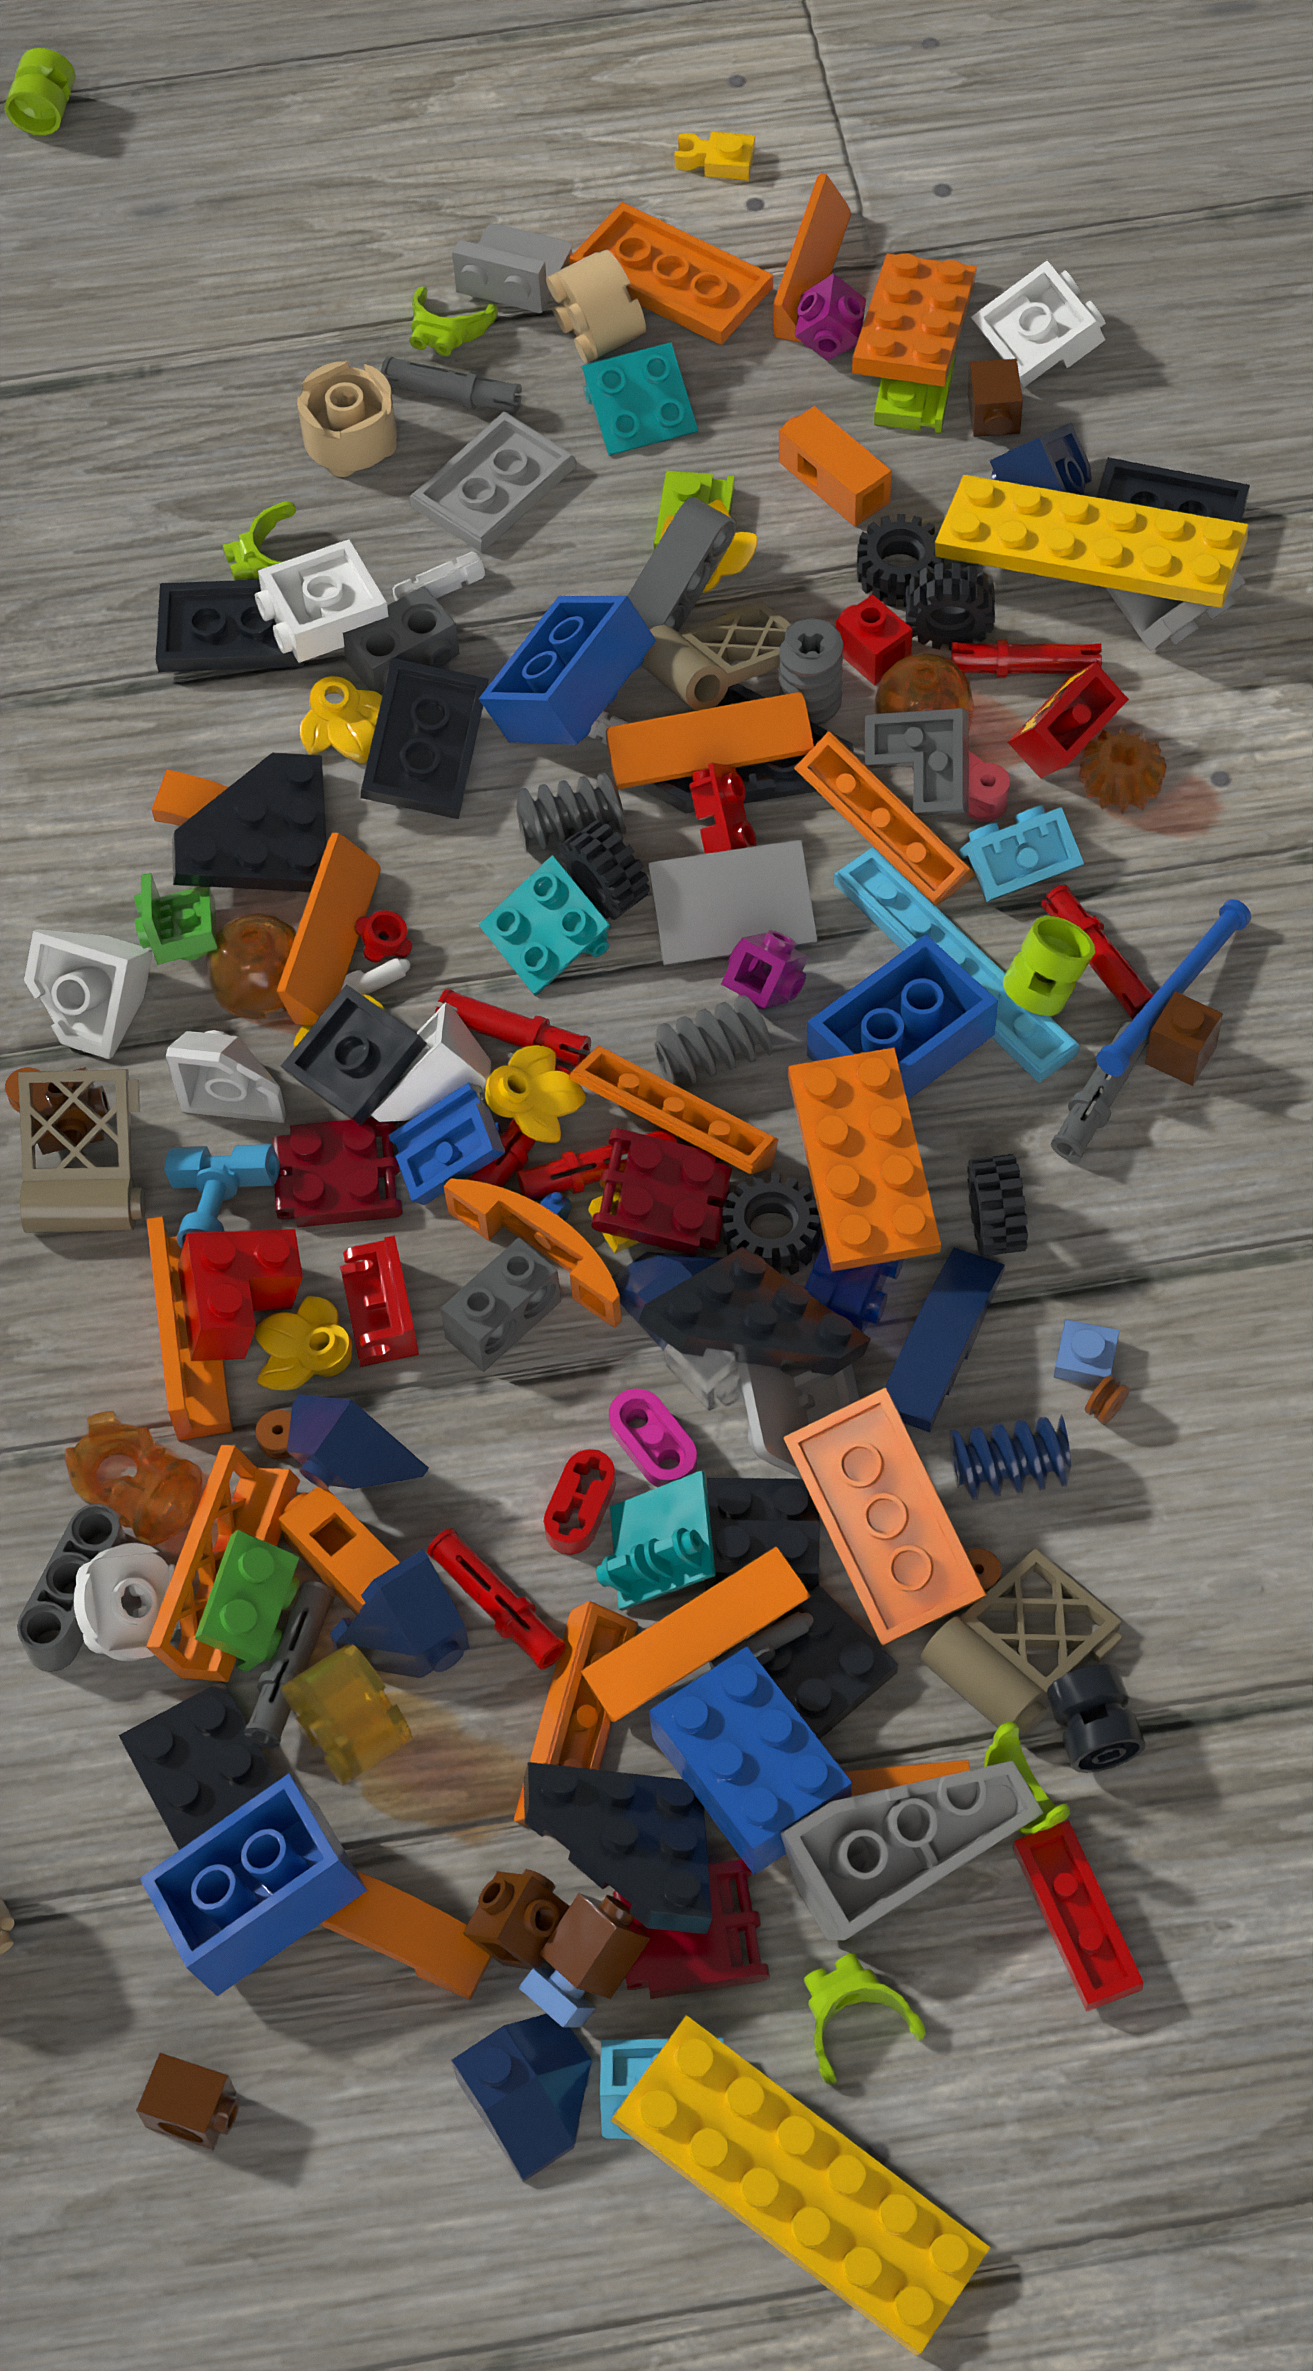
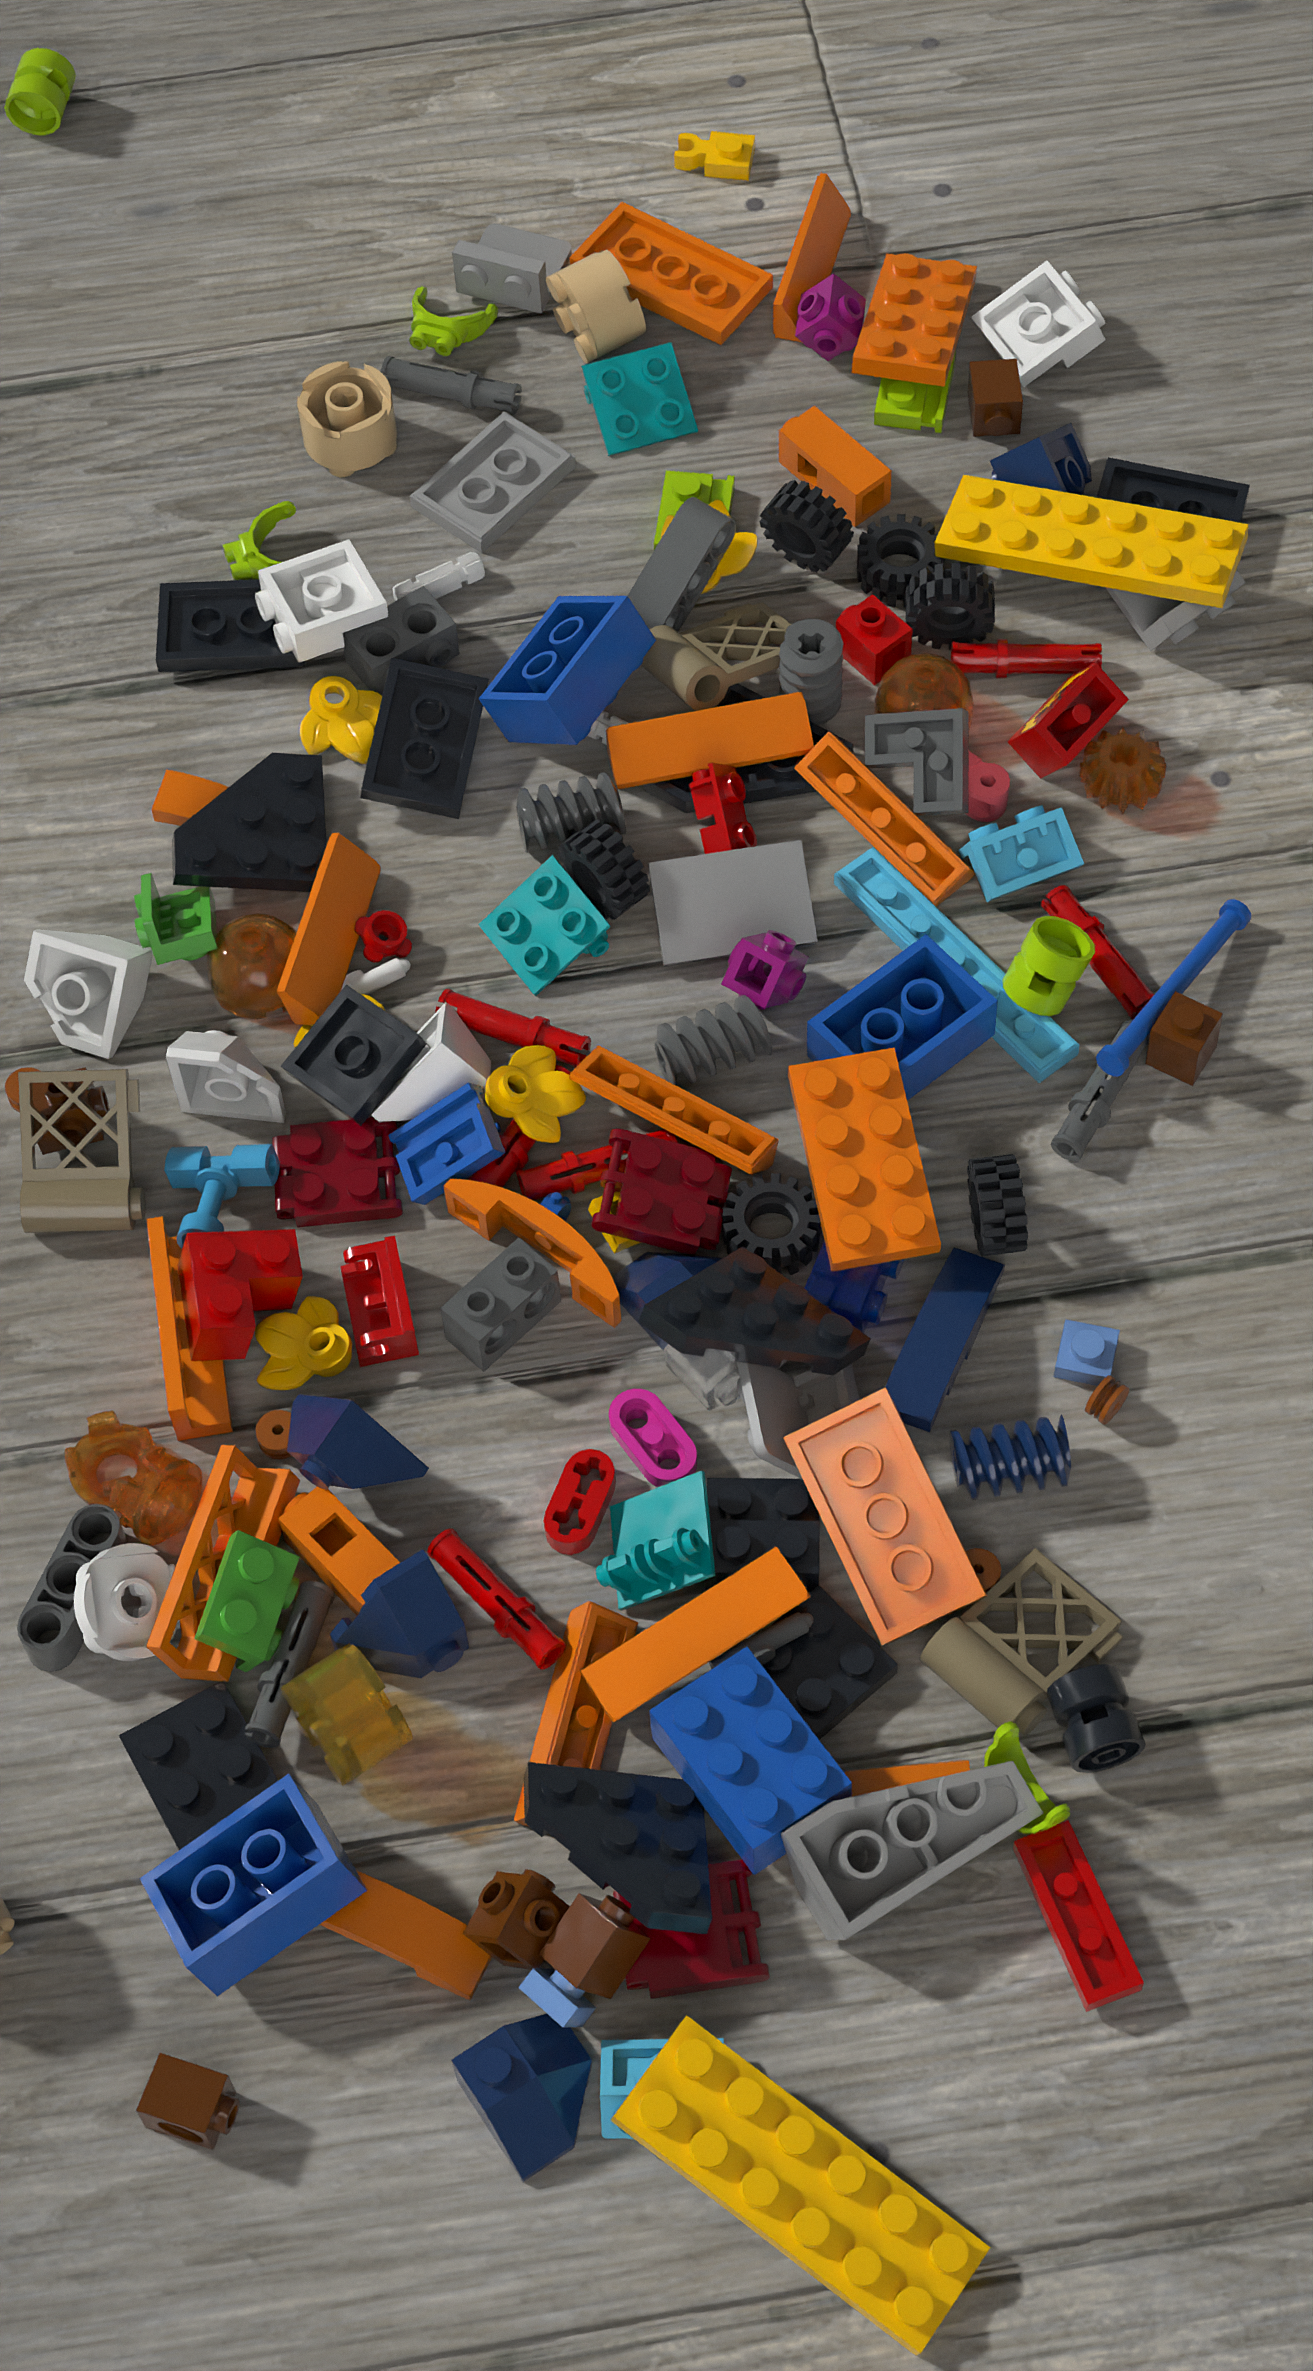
(806, 526): none -> black tyre
(846, 1987): lime helmet -> none

